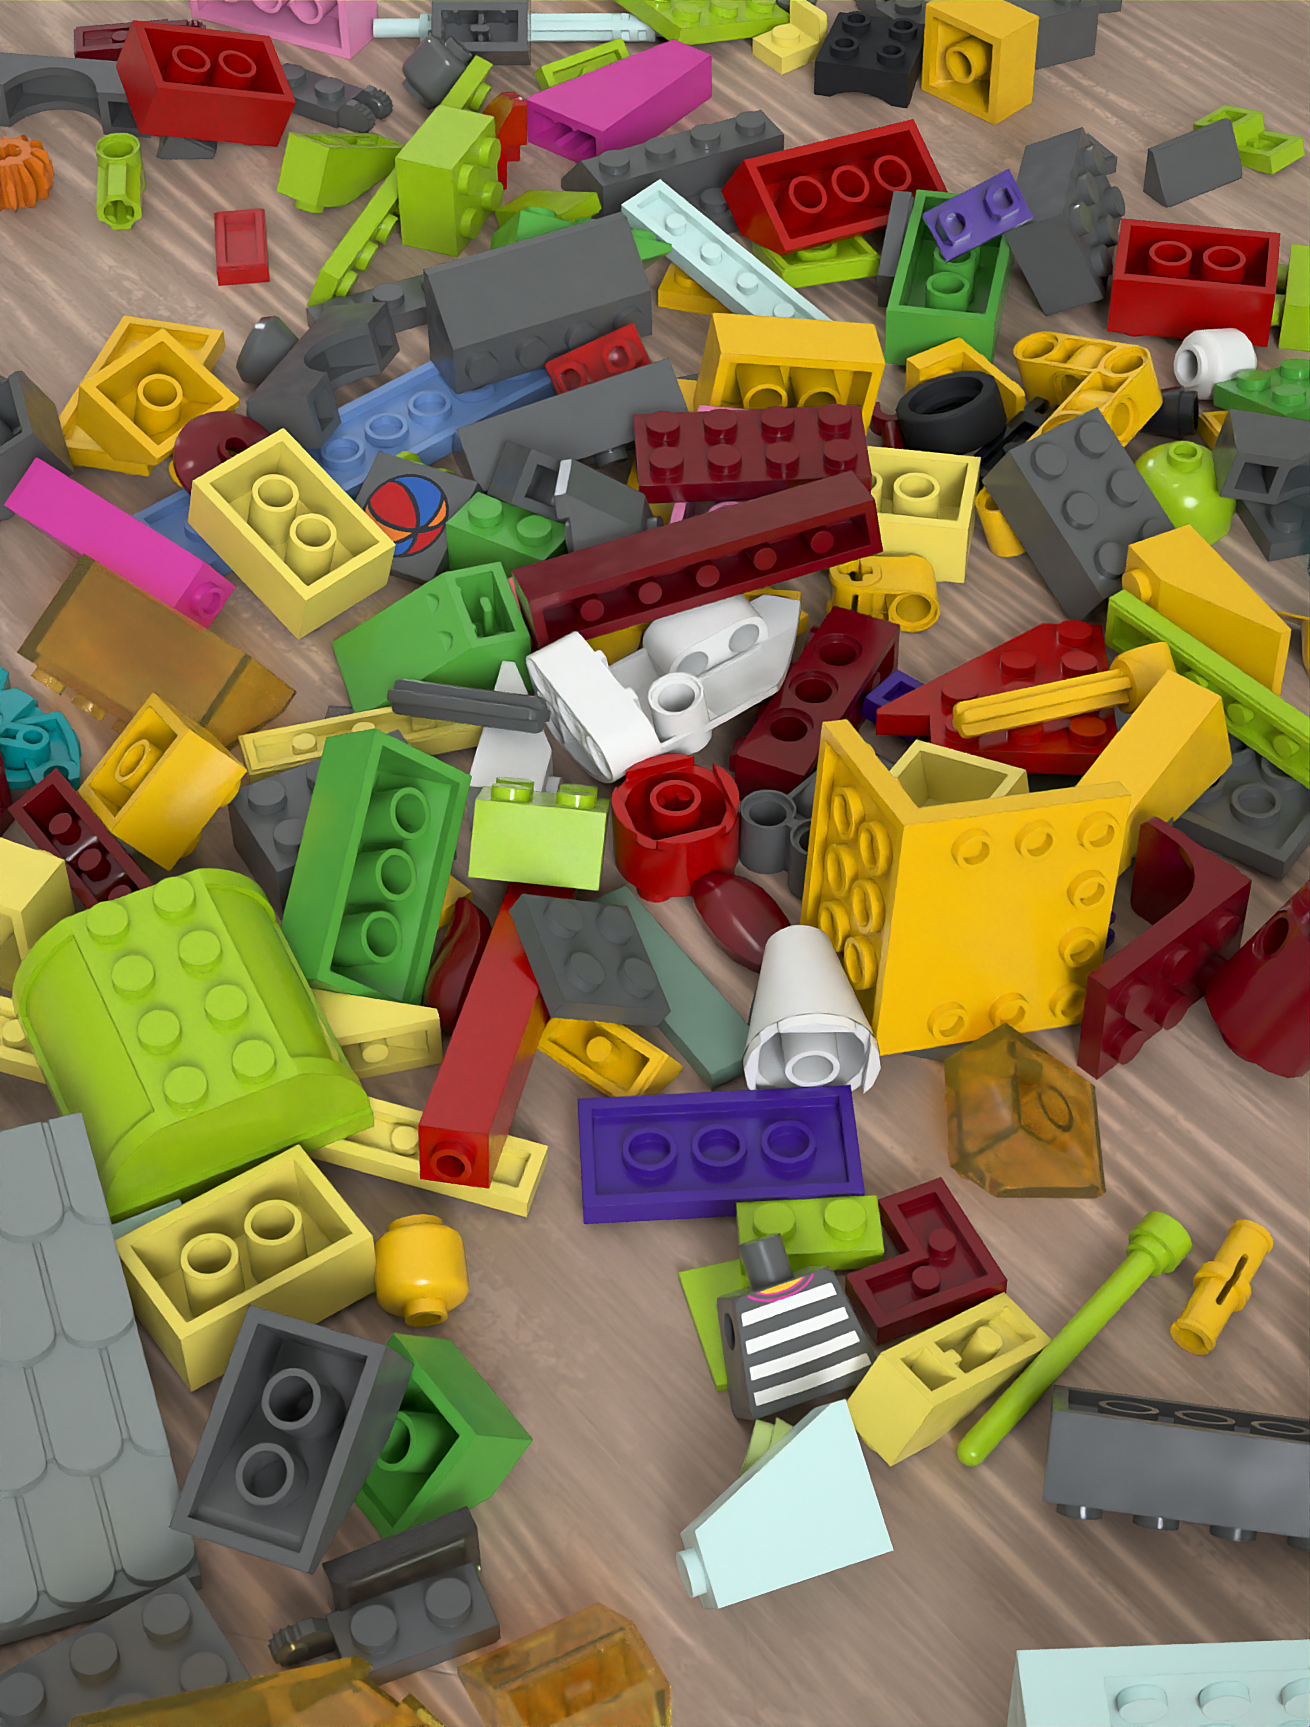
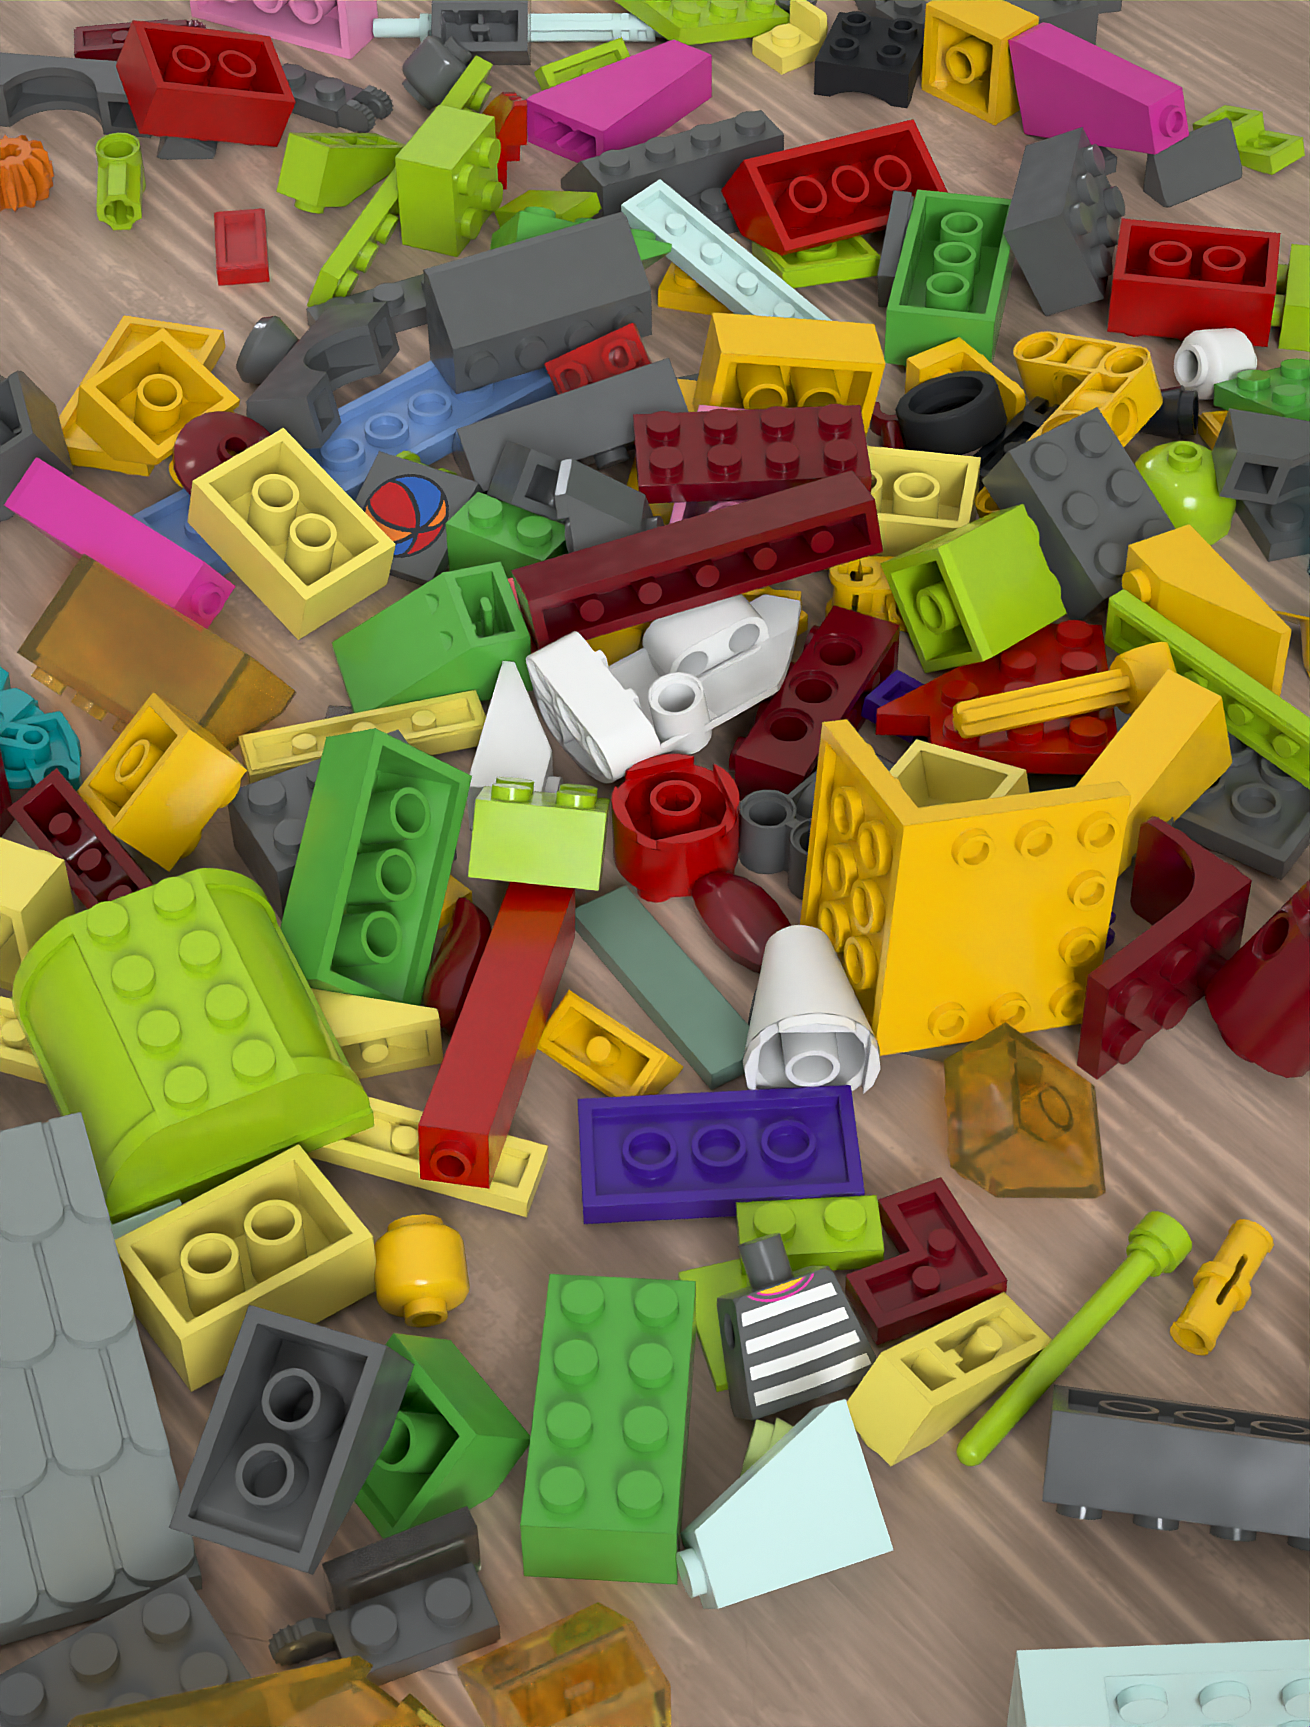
(469, 705): dark grey axle -> none
(589, 961): dark grey plate -> none
(610, 1430): none -> bright green brick
(975, 590): none -> lime slope
(977, 216): dark purple hips -> none
(1077, 85): none -> dark pink slope

